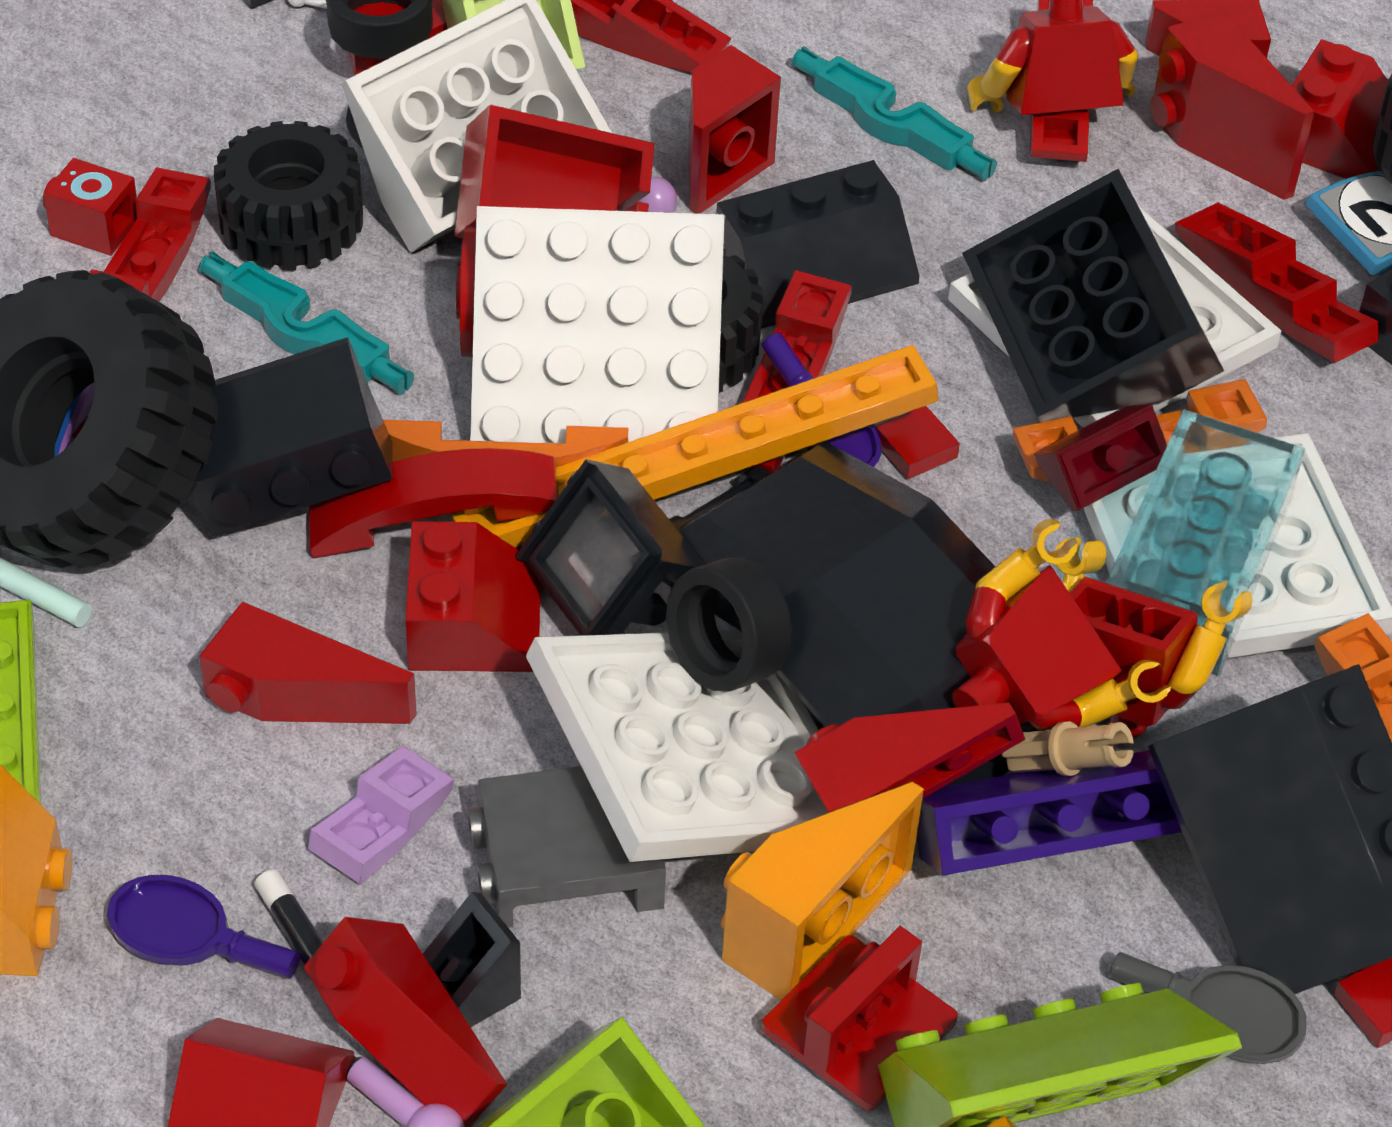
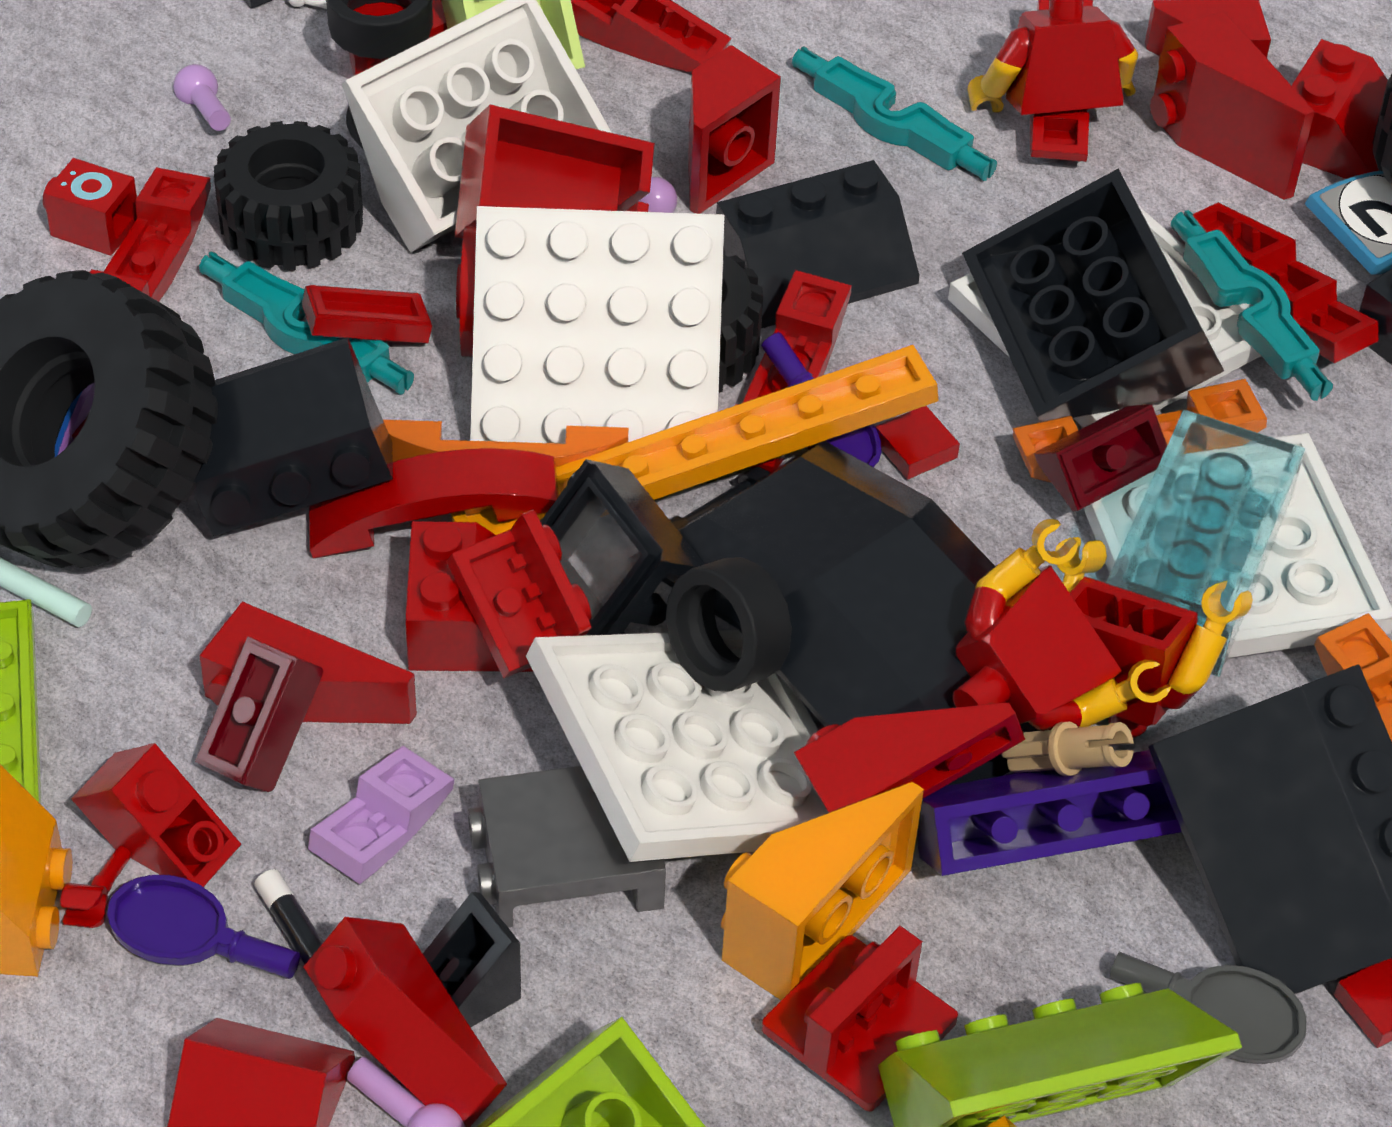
(88, 903): none -> red hand
(156, 815): none -> red slope
(199, 87): none -> lavender bar
(259, 715): none -> dark red slope
(366, 314): none -> red tile
(519, 591): none -> red bracket
(1268, 321): none -> teal piece

